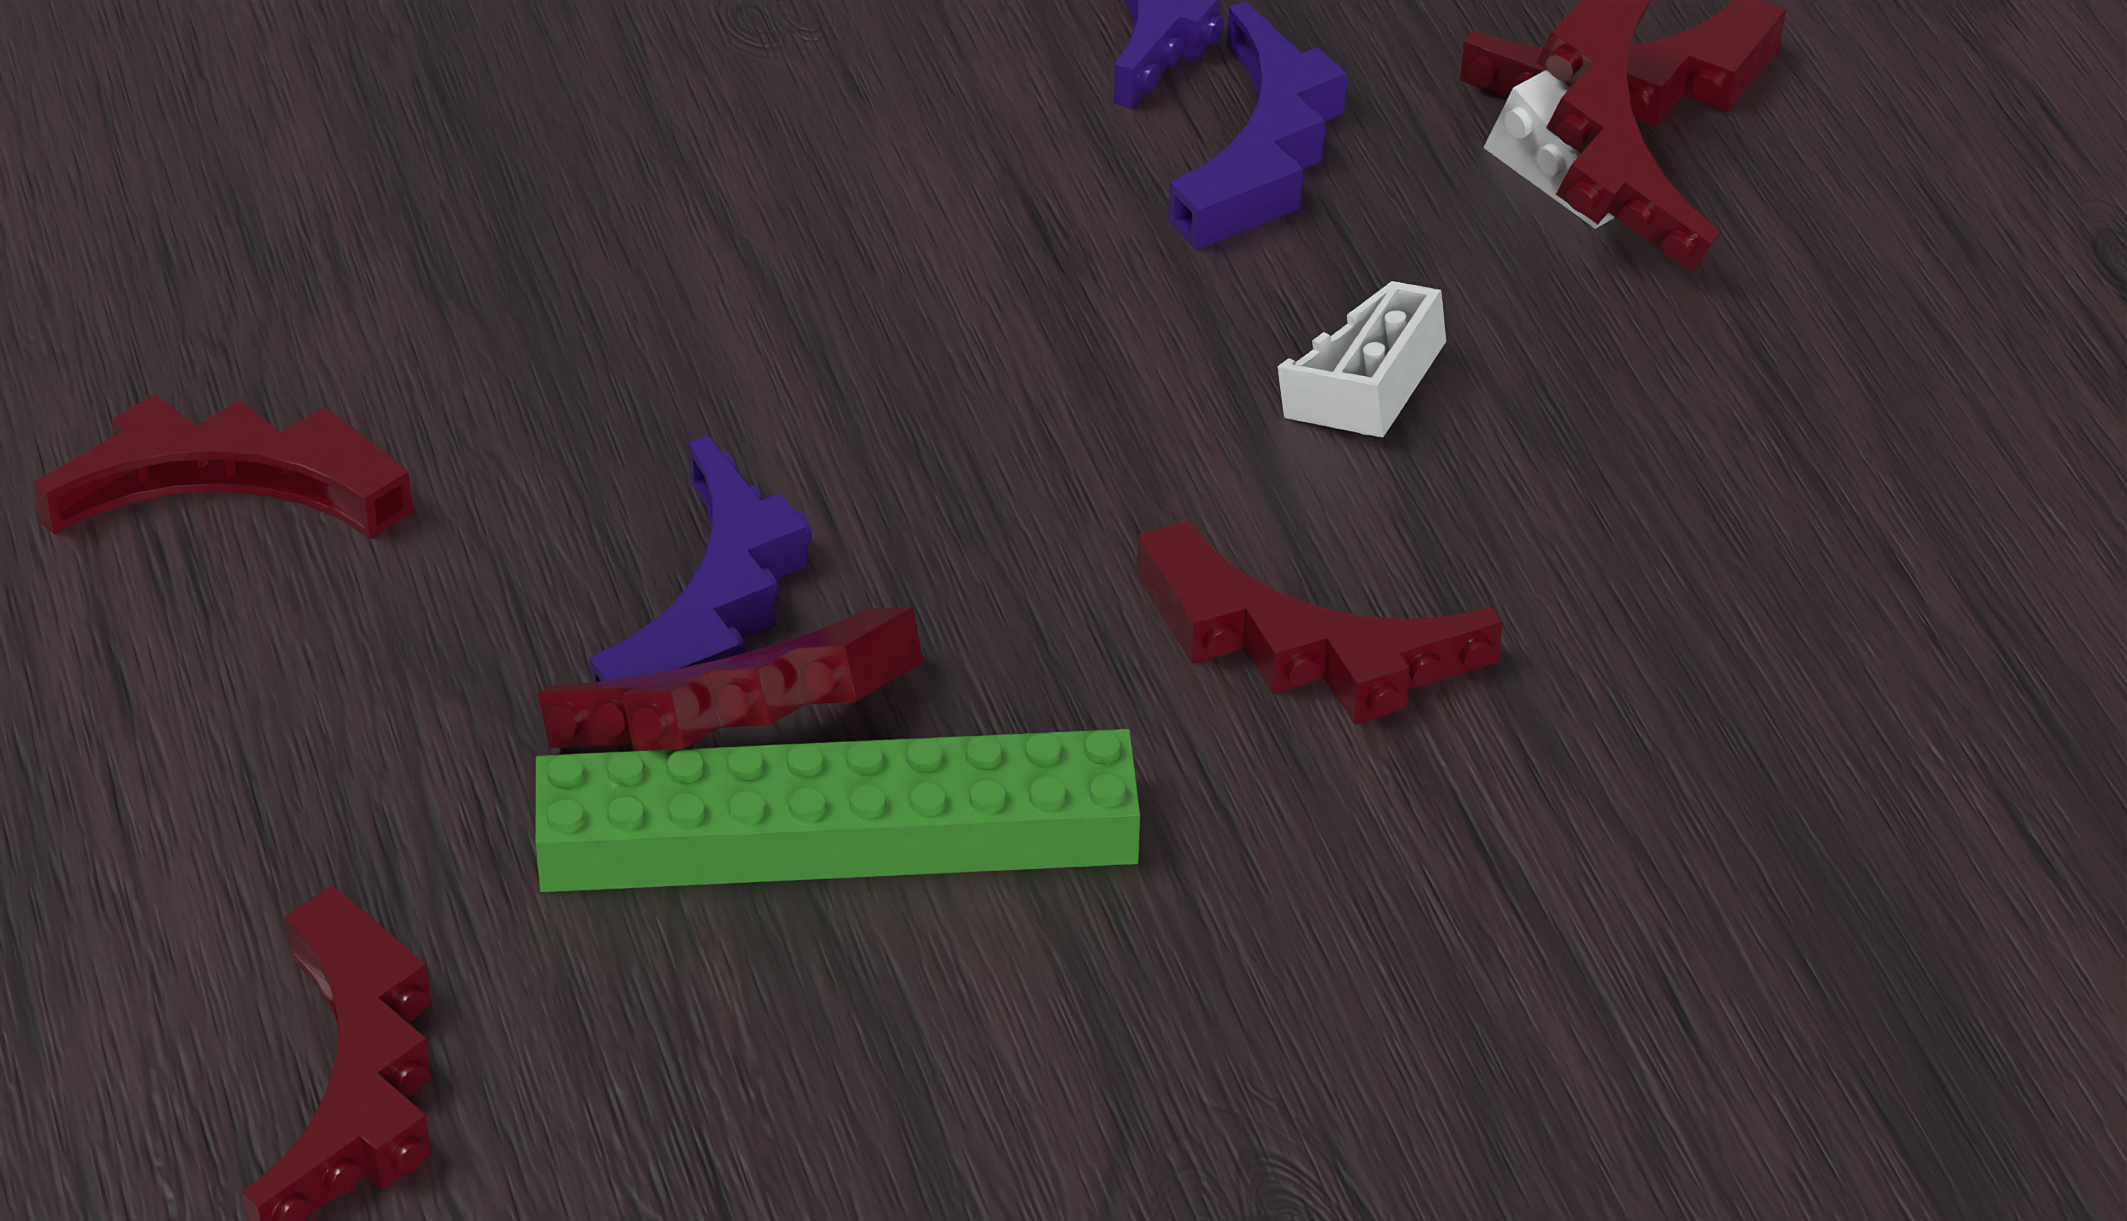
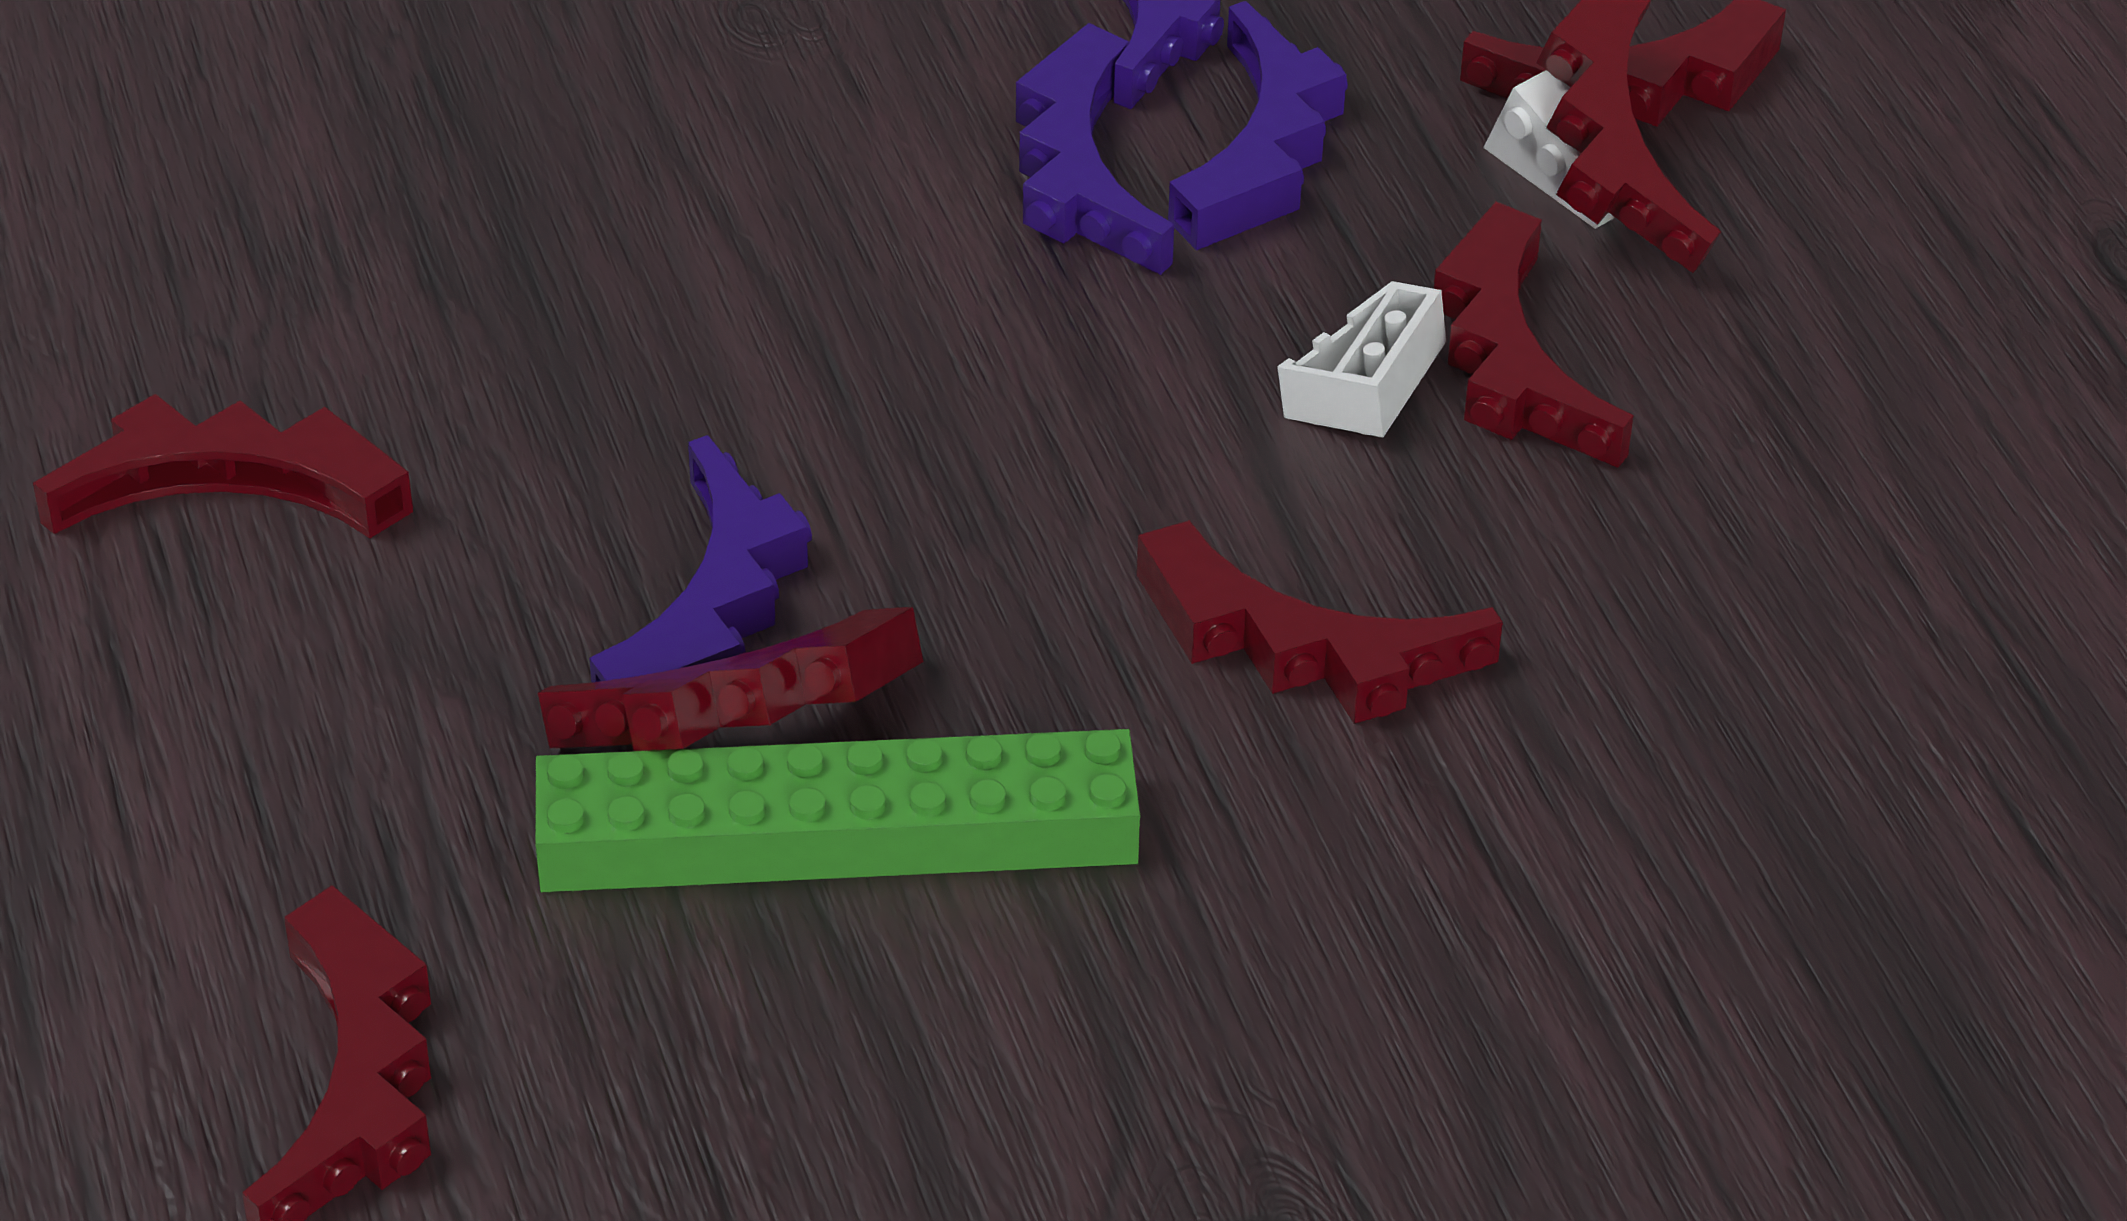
(1068, 181): none -> dark purple arch
(1511, 375): none -> dark red arch

